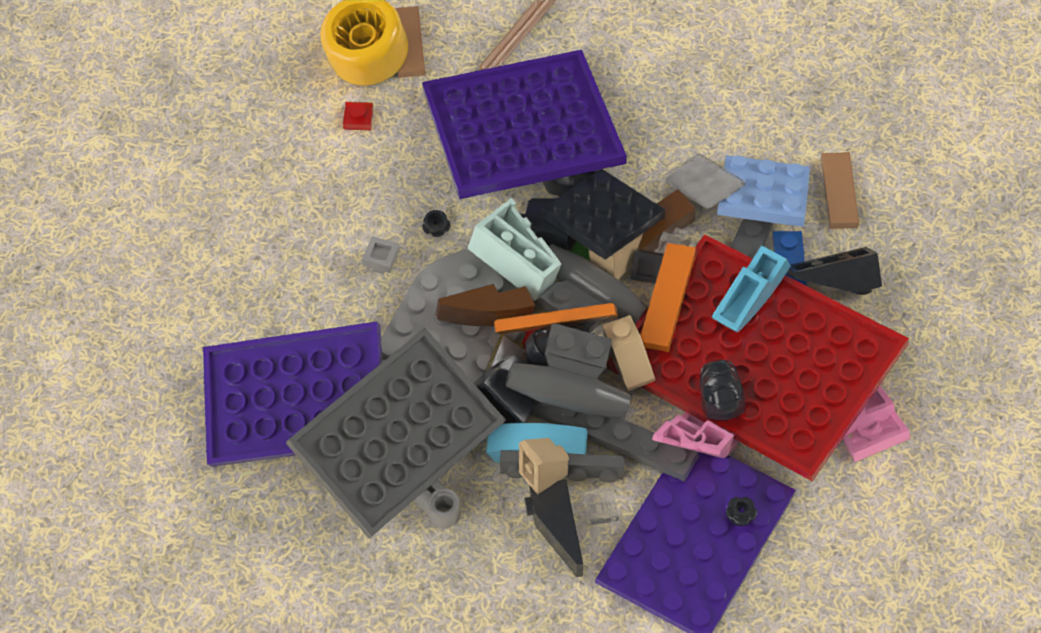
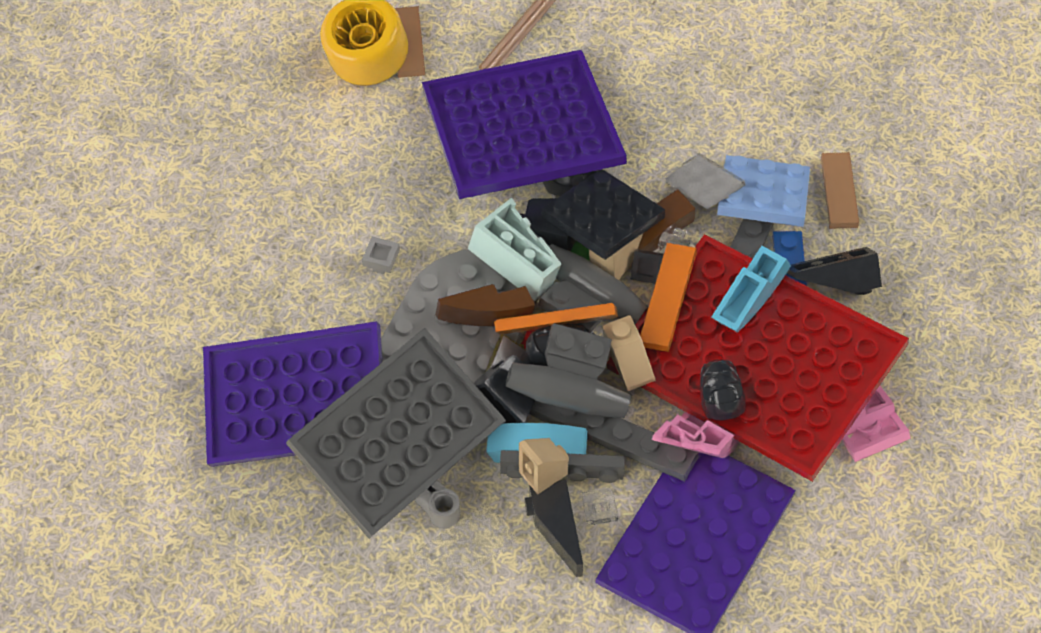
(358, 116): red plate -> none
(433, 217): black plate -> none
(741, 518): black plate -> none

